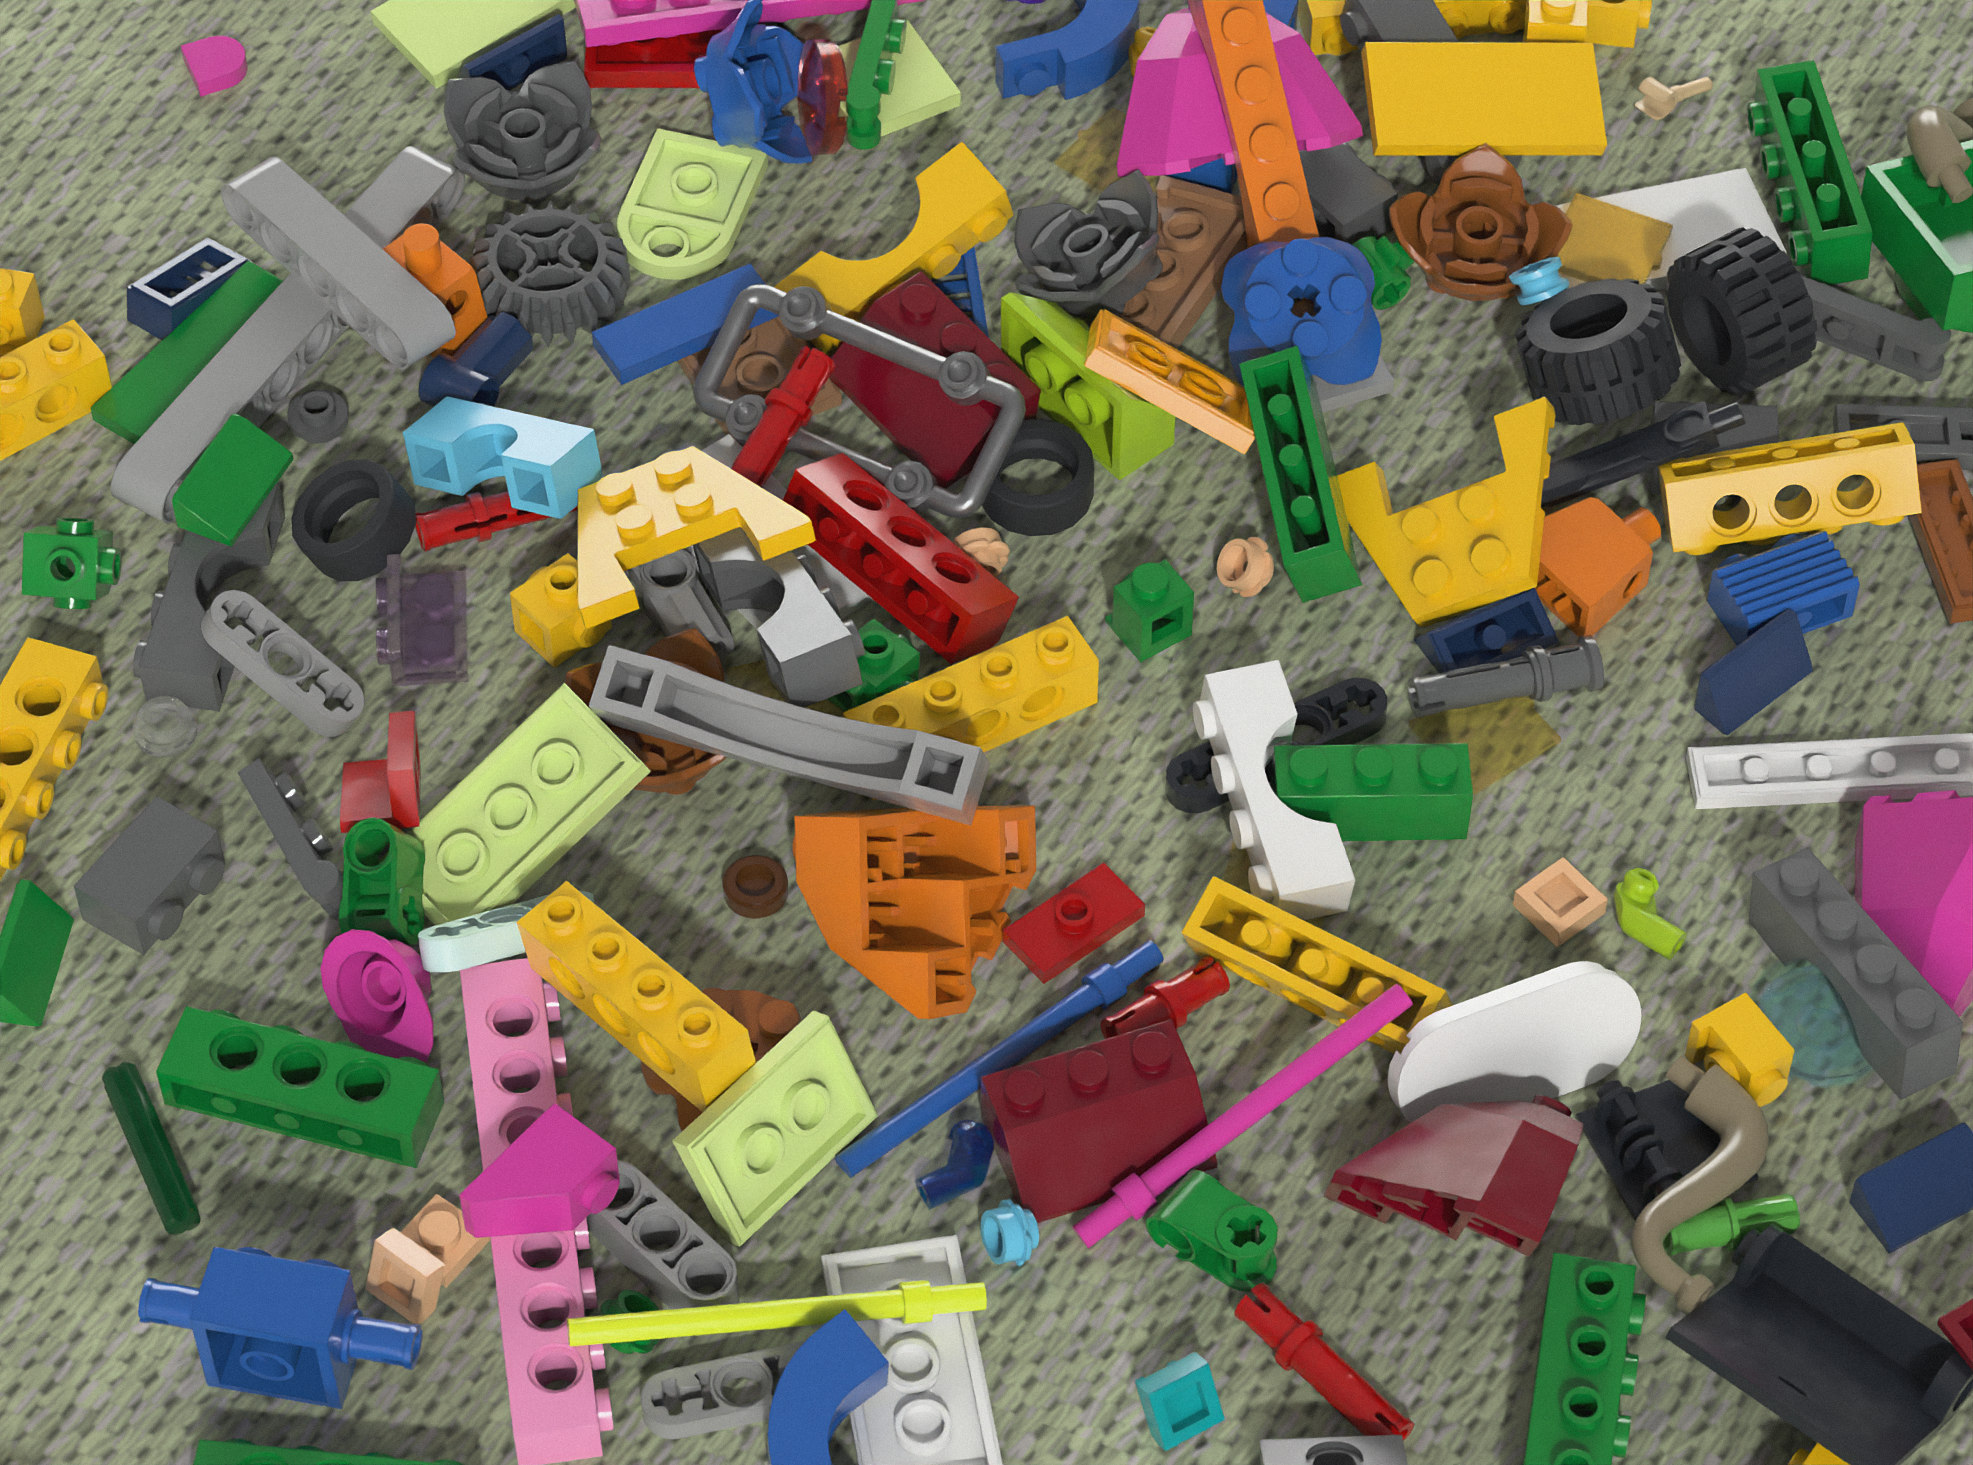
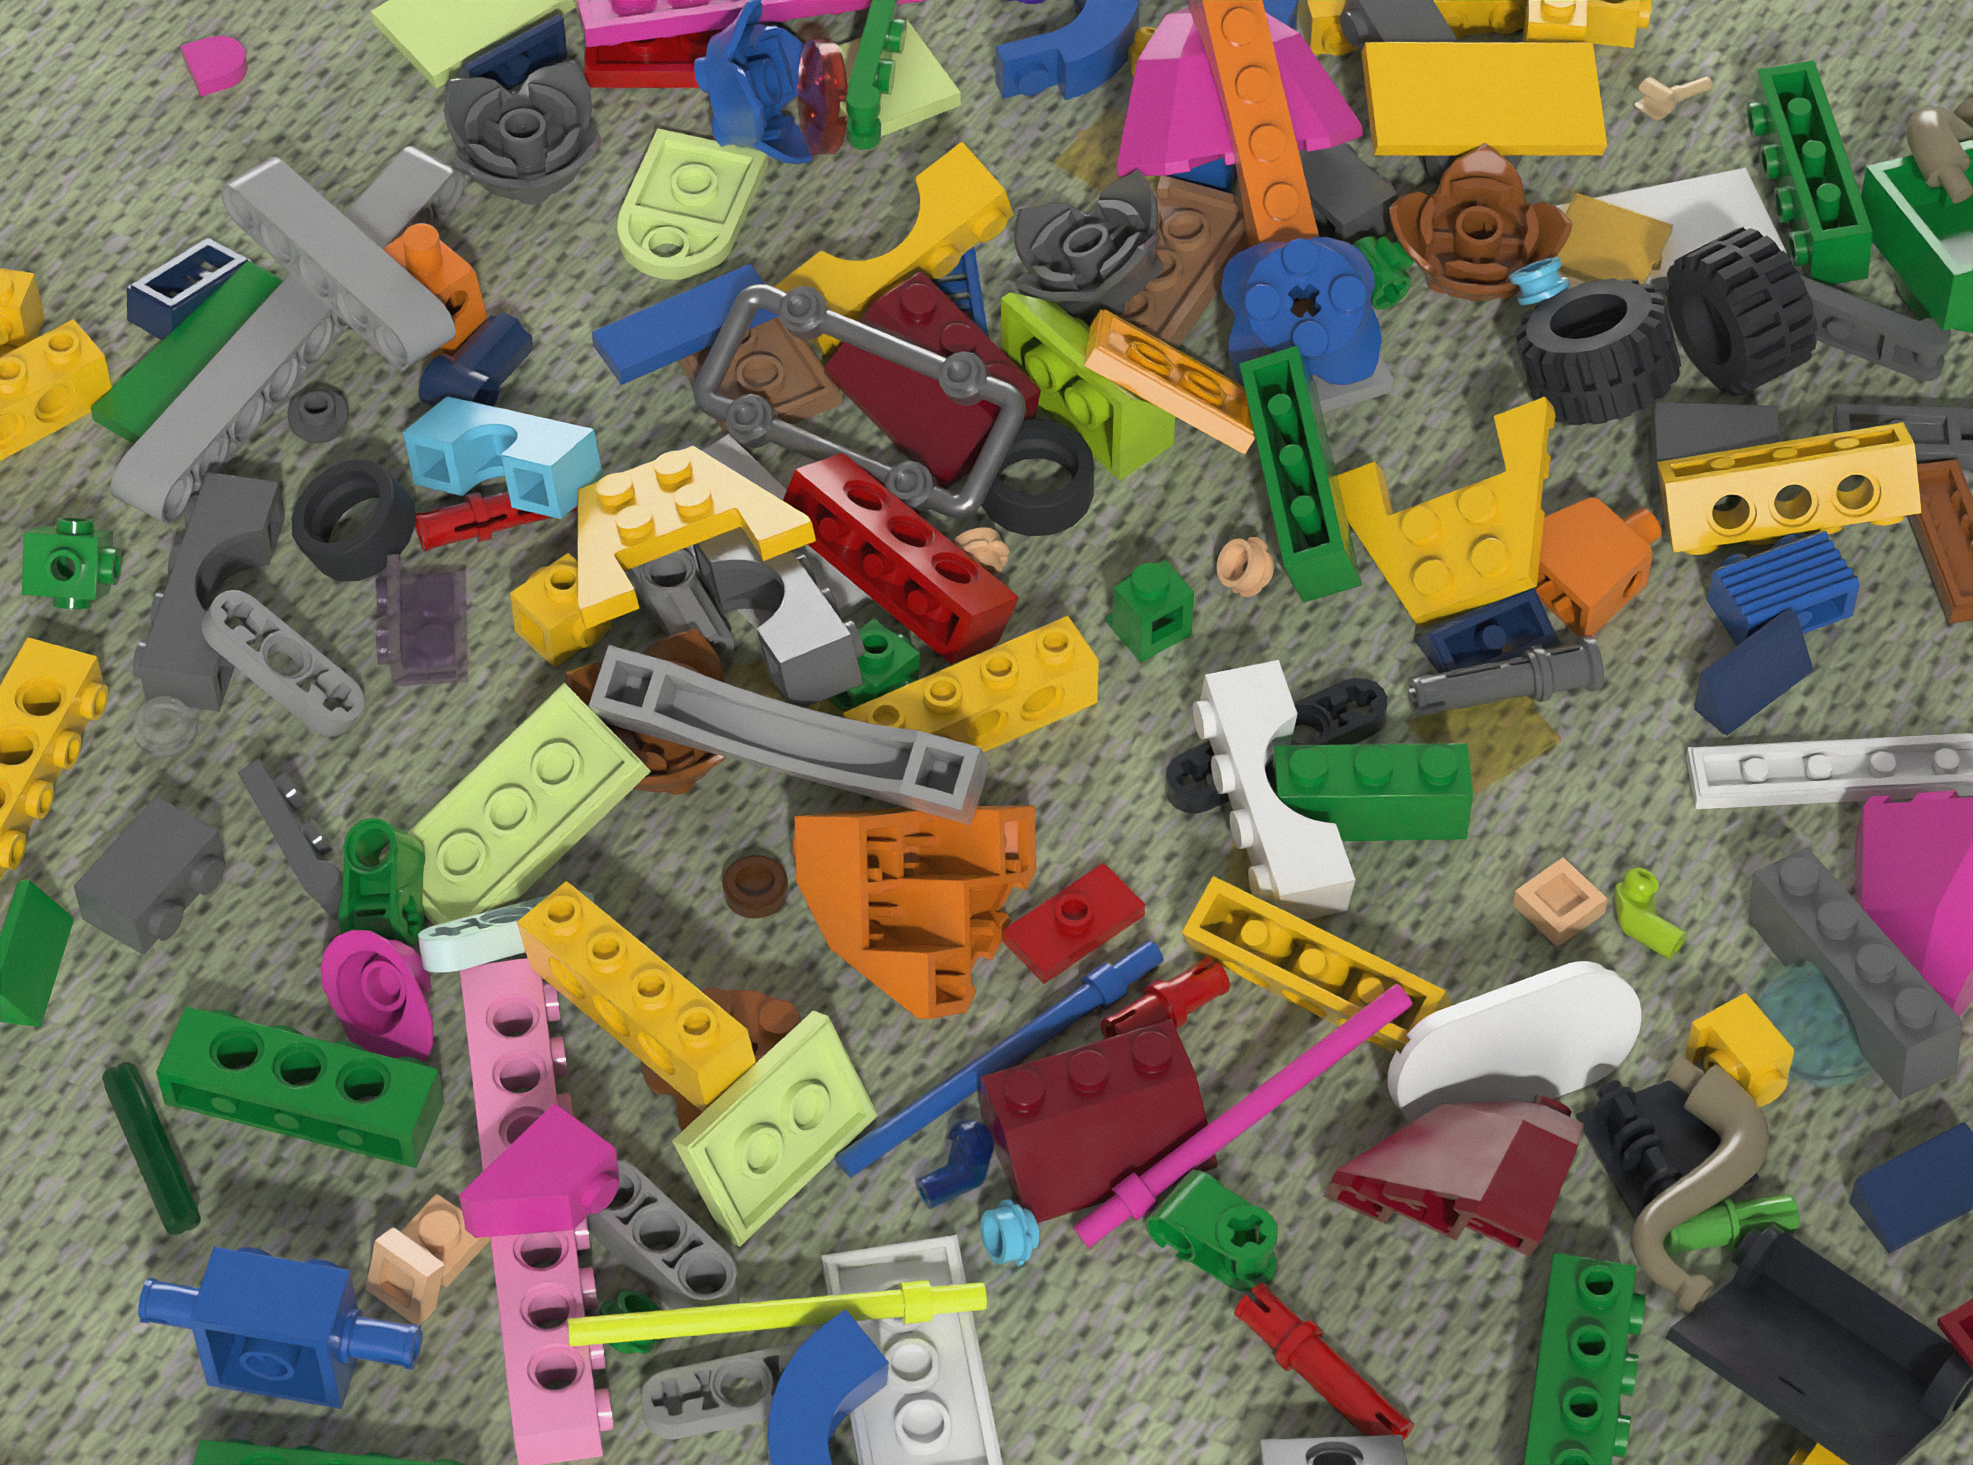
(230, 481): green slope -> none
(387, 786): red panel -> none
(547, 255): dark grey gear -> none
(785, 412): red pin -> none
(1180, 1401): teal tile -> none
(1678, 436): black piece -> none

